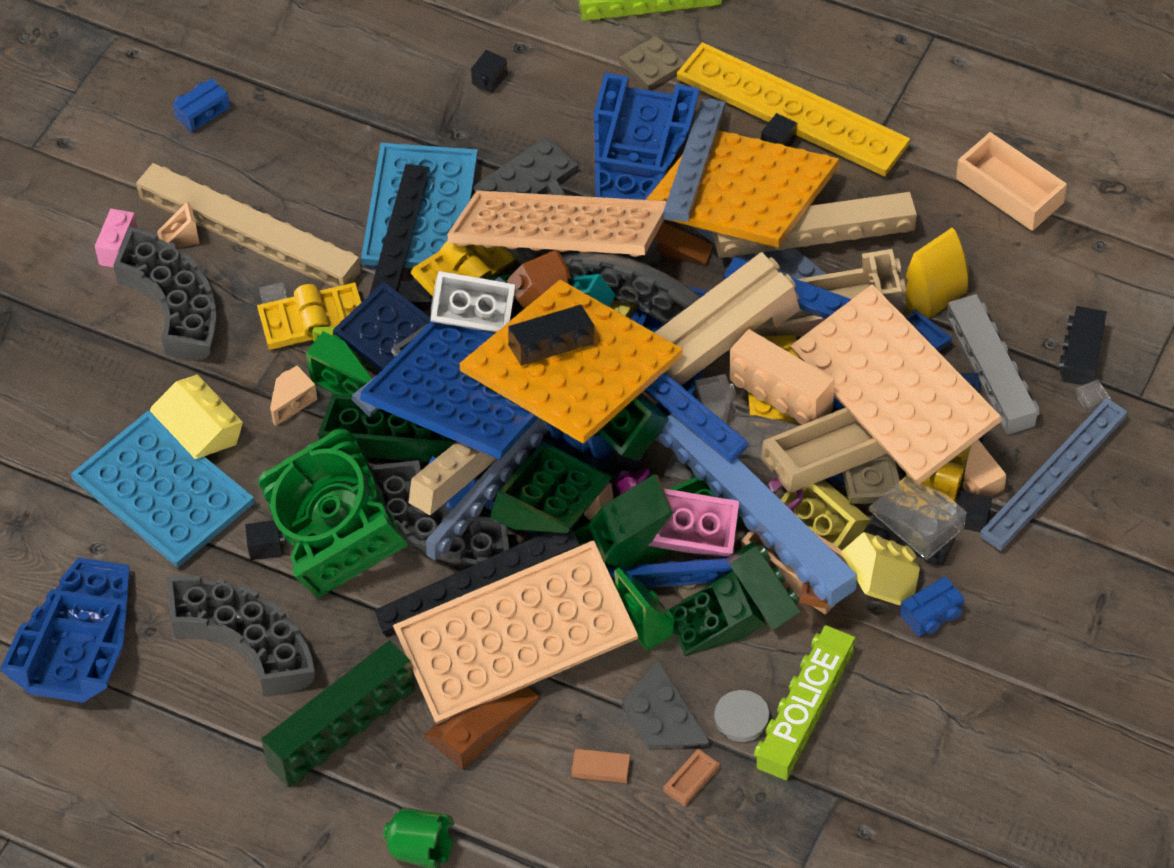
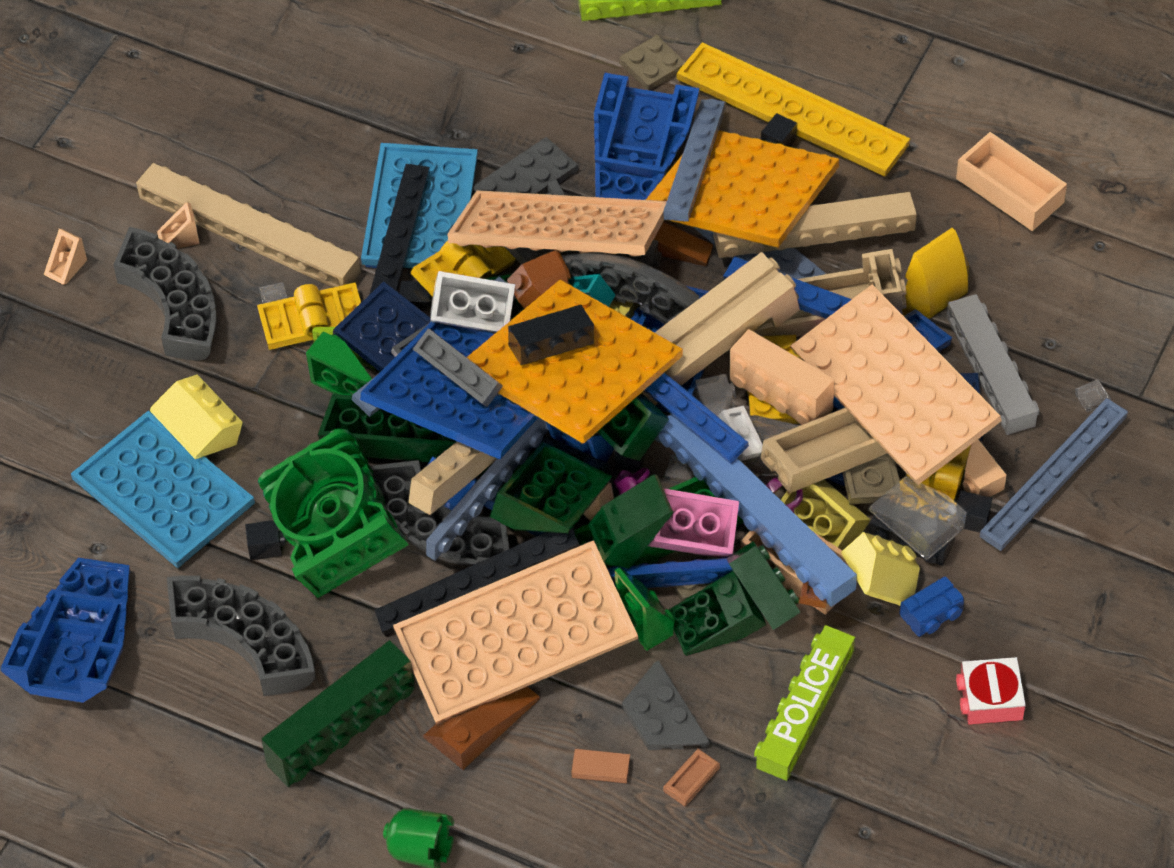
(66, 257): none -> light nougat slope
(113, 235): bright pink brick -> none
(201, 104): blue brick -> none
(291, 394): light nougat slope -> none
(457, 367): none -> dark grey plate
(489, 71): black brick -> none
(740, 422): none -> white plate
(741, 715): light grey tile -> none
(991, 691): none -> piece
(1082, 345): black brick -> none

